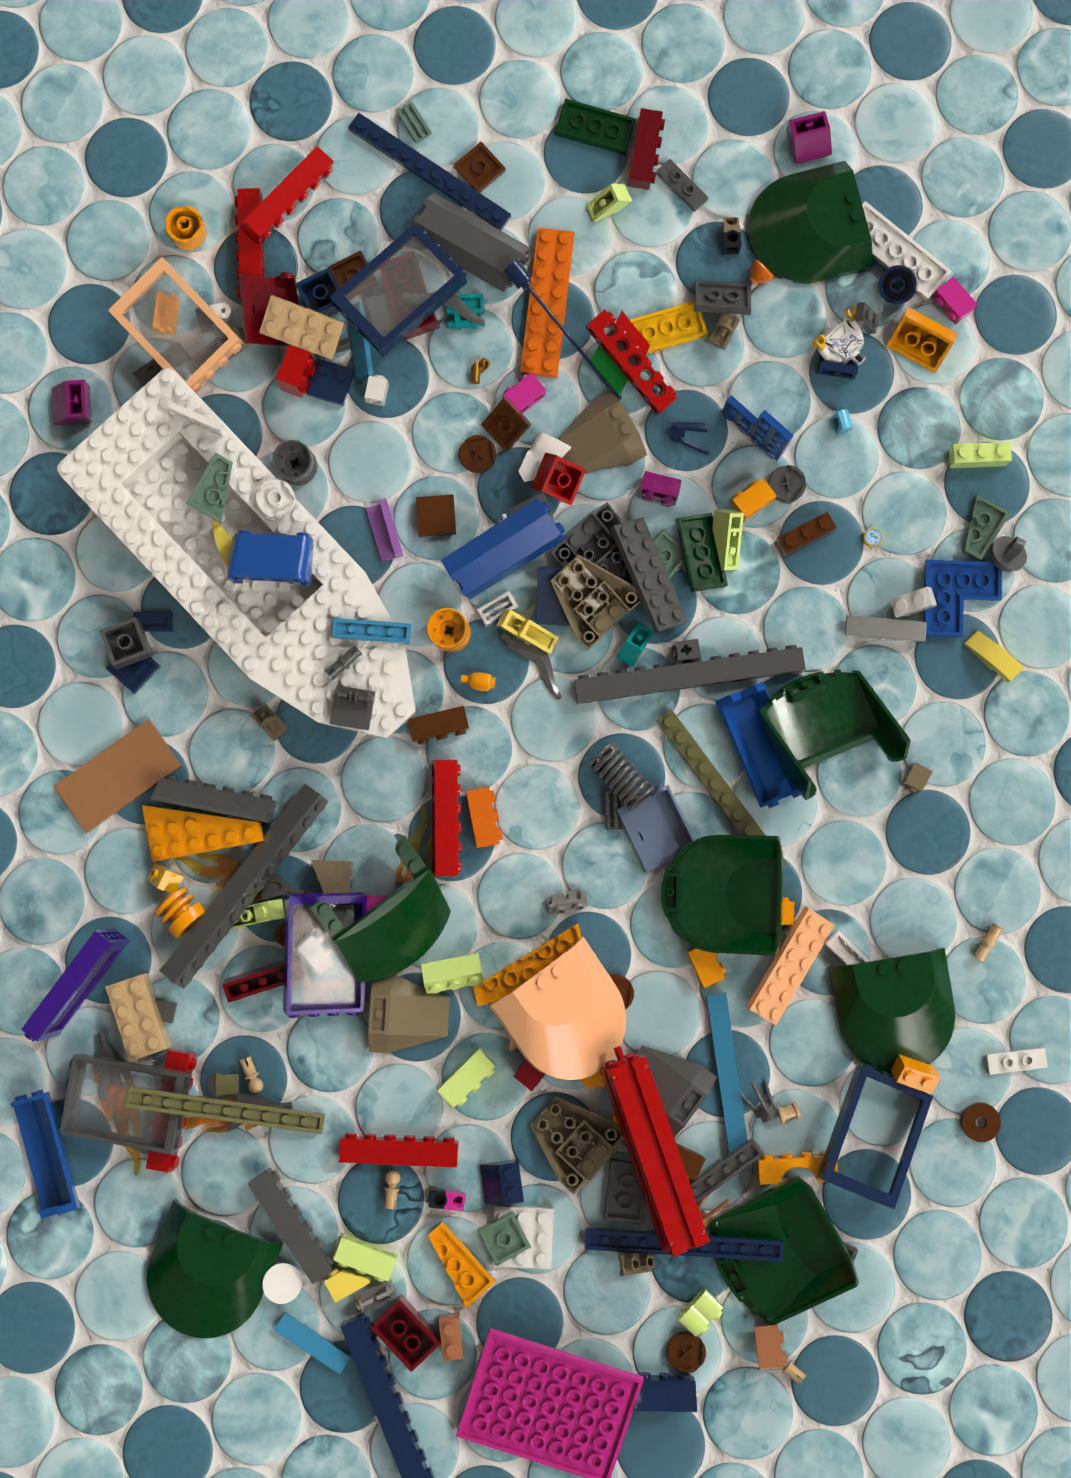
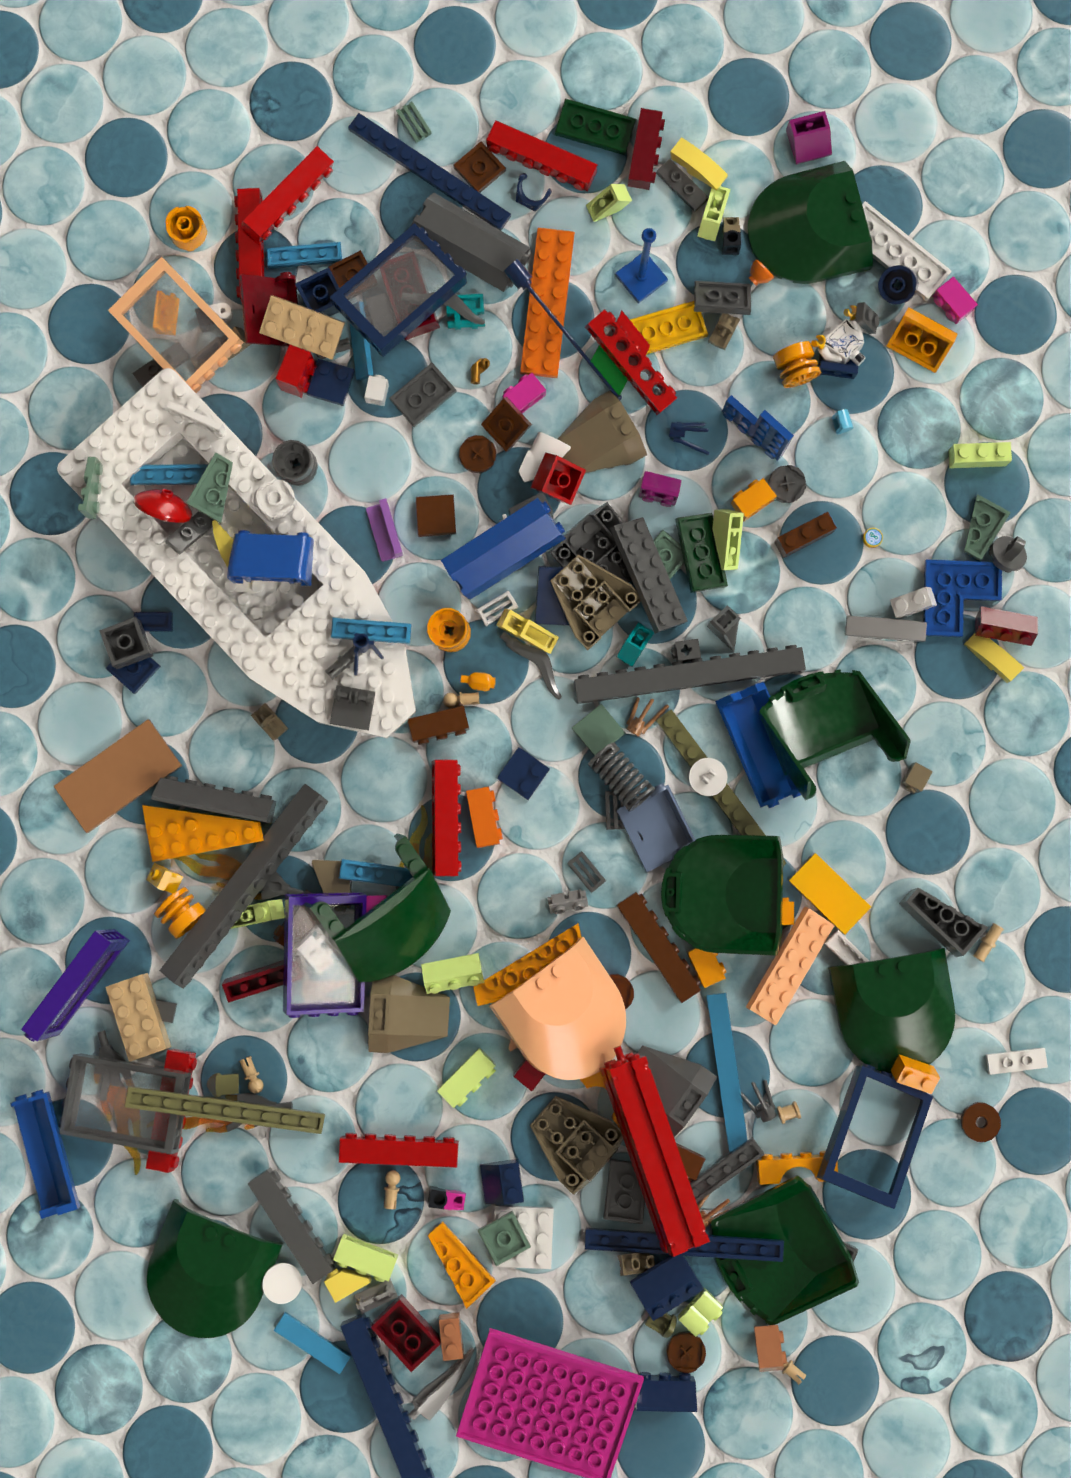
(71, 403): magenta slope -> none
(90, 493): none -> sand green wing
(163, 505): none -> red dish
(168, 474): none -> dark azure tile
(189, 532): none -> dark grey plate
(304, 255): none -> dark azure tile
(362, 645): none -> dark blue plant
(373, 873): none -> dark azure tile
(423, 394): none -> dark grey tile
(437, 1392): none -> light grey piece
(451, 699): none -> tan pin
(523, 773): none -> dark blue plate
(525, 201): none -> dark blue helmet
(541, 156): none -> red brick
(576, 859): none -> dark grey tile
(598, 729): none -> sand green tile
(637, 725): none -> medium nougat plant
(642, 275): none -> blue tile
(658, 946): none -> reddish brown brick
(664, 1325): none -> olive tile
(666, 1285): none -> dark blue slope
(698, 164): none -> light yellow slope
(708, 777): none -> white piece
(713, 213): none -> yellowish green slope
(725, 626): none -> dark grey slope
(796, 364): none -> light orange wheel
(829, 893): none -> yellow tile
(942, 921): none -> dark grey wedge
(1006, 626): none -> brick

